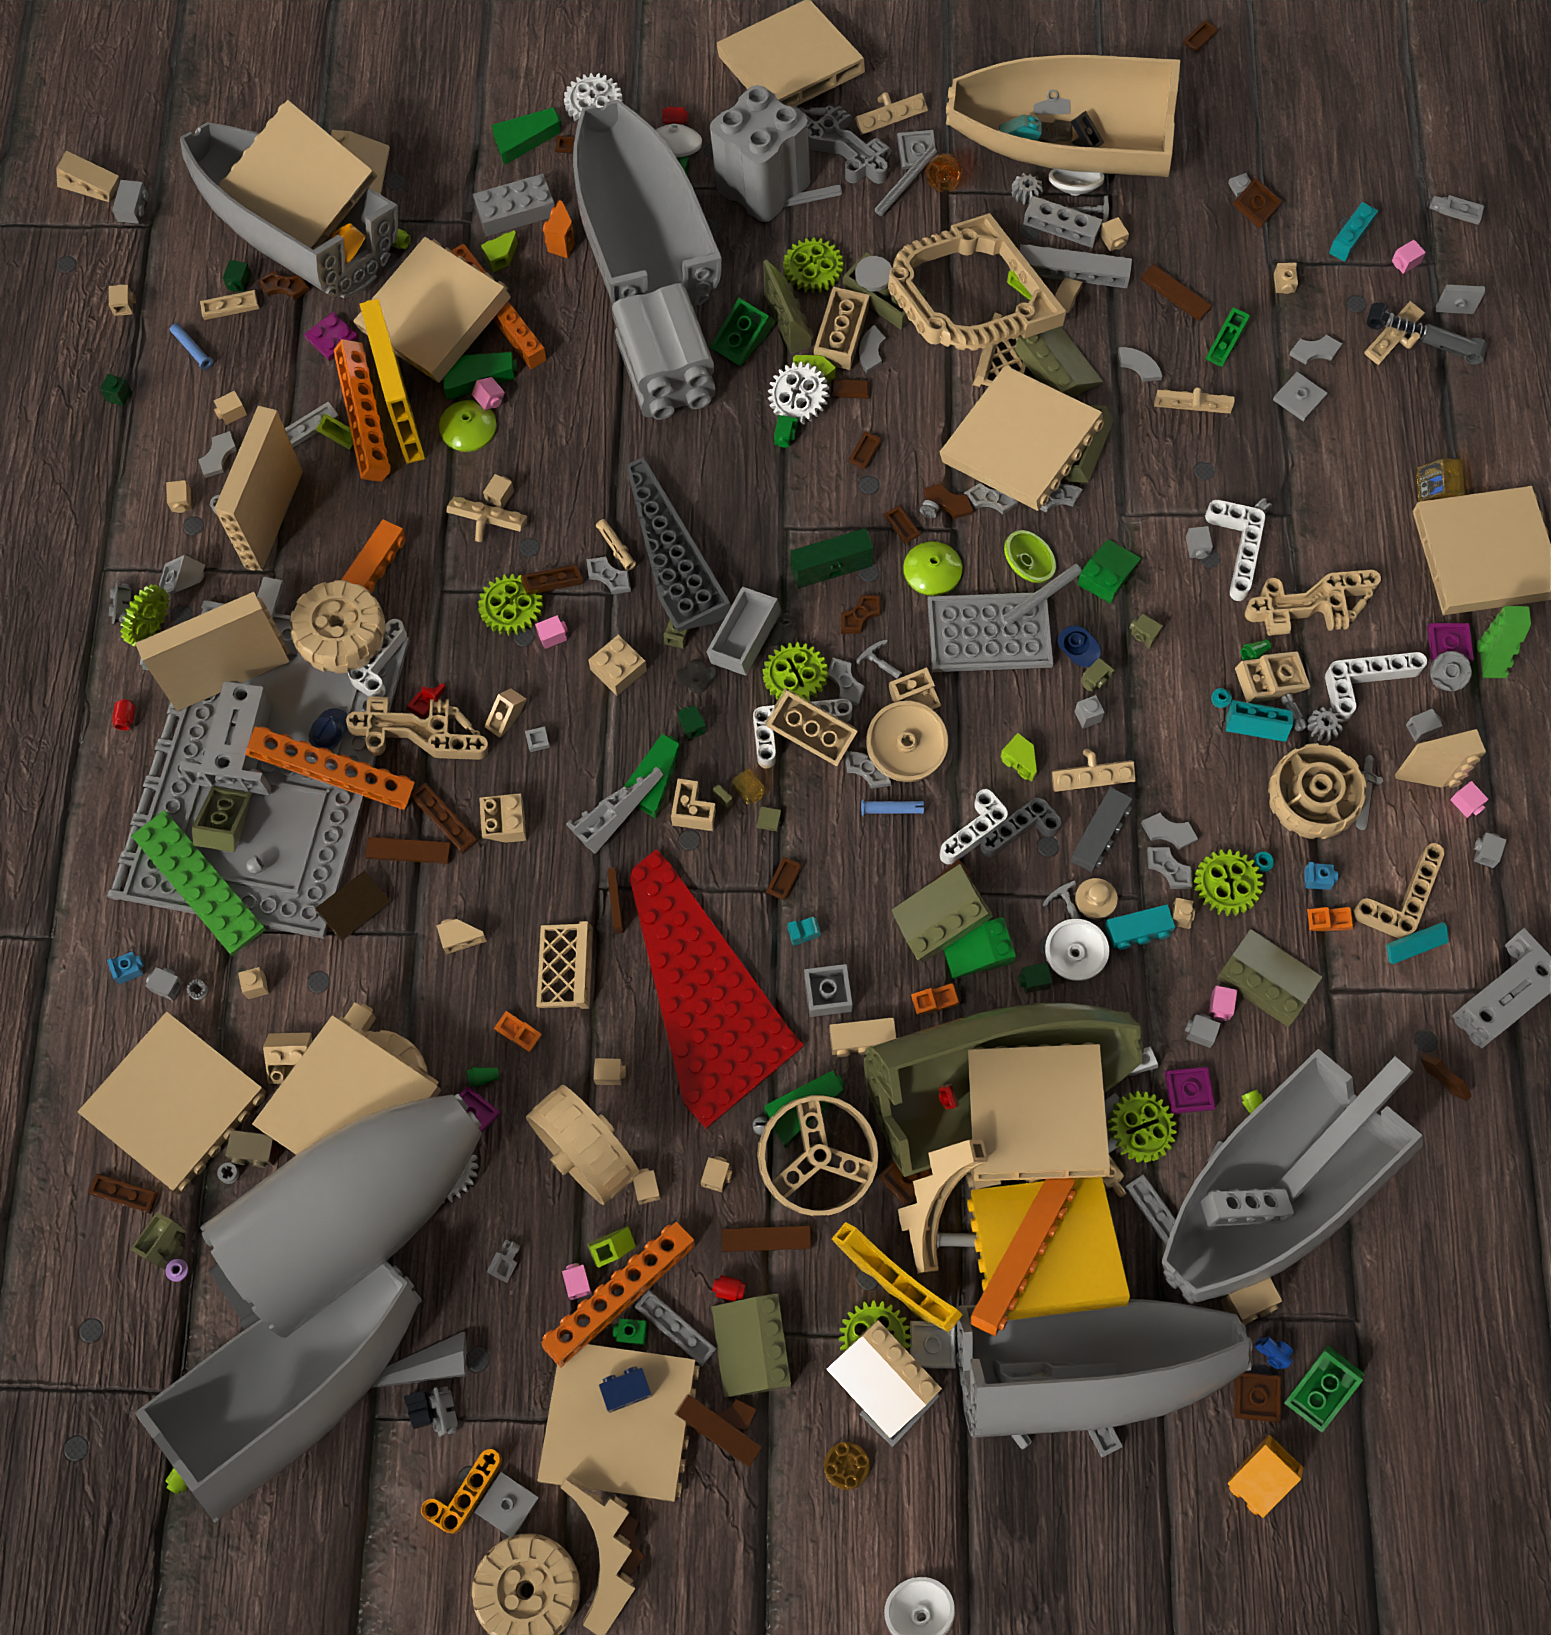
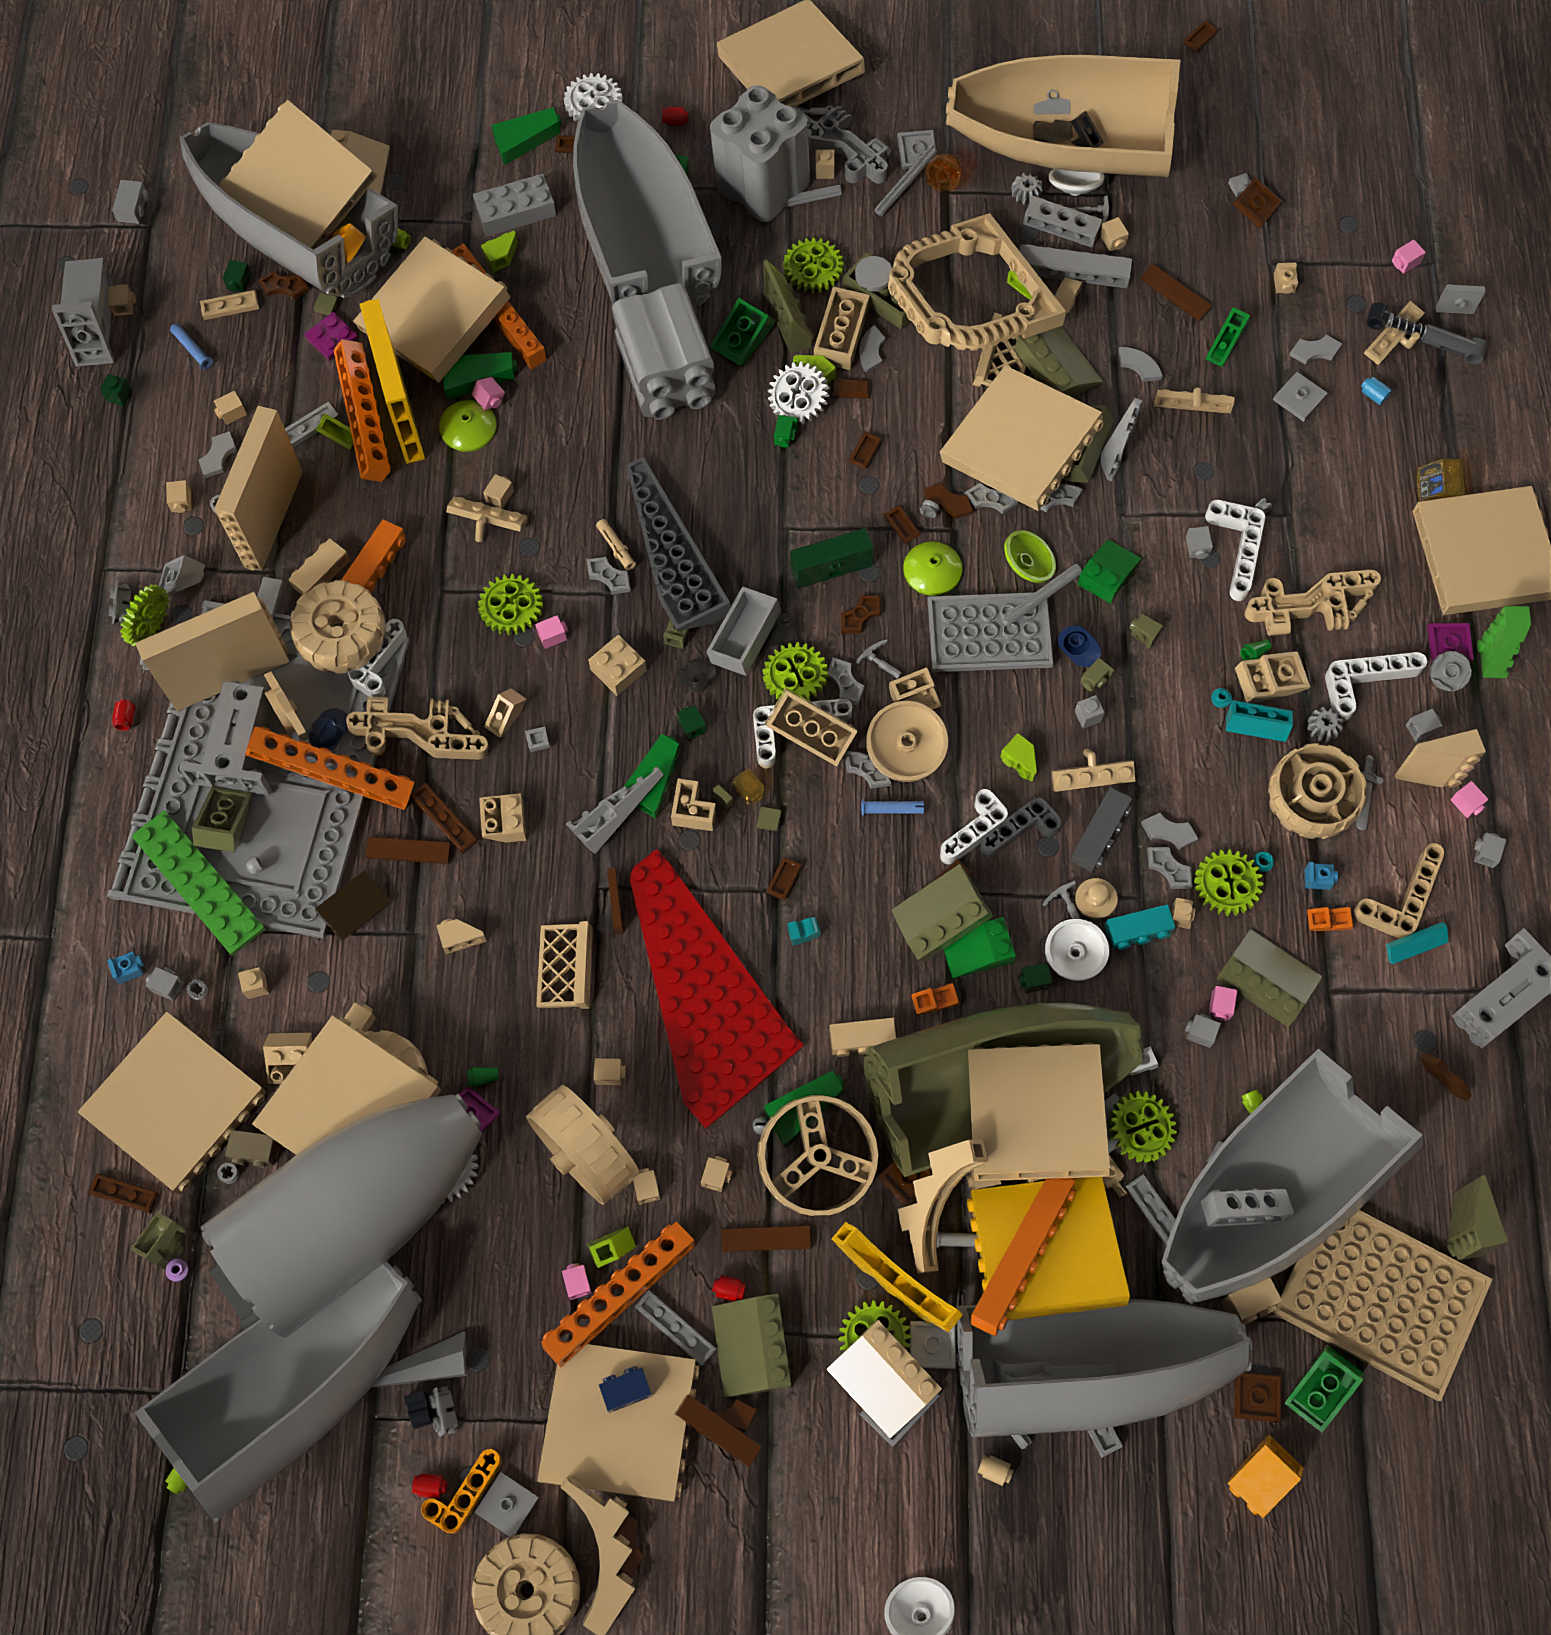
(85, 311): none -> light grey brick
(86, 178): tan wedge -> none
(283, 708): none -> tan plate
(319, 567): none -> tan brick
(325, 304): none -> olive tile
(421, 702): red slope -> none
(429, 1485): none -> red brick
(503, 1263): light grey plate -> none
(517, 1031): orange slope -> none
(551, 579): reddish brown tile -> none
(559, 232): orange slope -> none
(636, 1338): green brick -> none
(680, 139): white dish -> none
(824, 164): none -> tan brick
(828, 990): light grey brick -> none
(846, 1465): pearl gold tile -> none
(890, 112): tan plate -> none
(948, 1097): red slope -> none
(995, 1470): none -> tan brick
(1023, 126): teal slope -> none
(1114, 448): none -> light grey wedge
(1189, 1090): magenta plate -> none
(1278, 1353): blue plate -> none
(1287, 701): light grey axle -> none
(1344, 1128): light grey tile -> none
(1353, 231): teal brick -> none
(1376, 390): none -> dark azure brick
(1386, 1302): none -> tan plate
(1458, 208): light grey hinge -> none
(1474, 1222): none -> olive slope

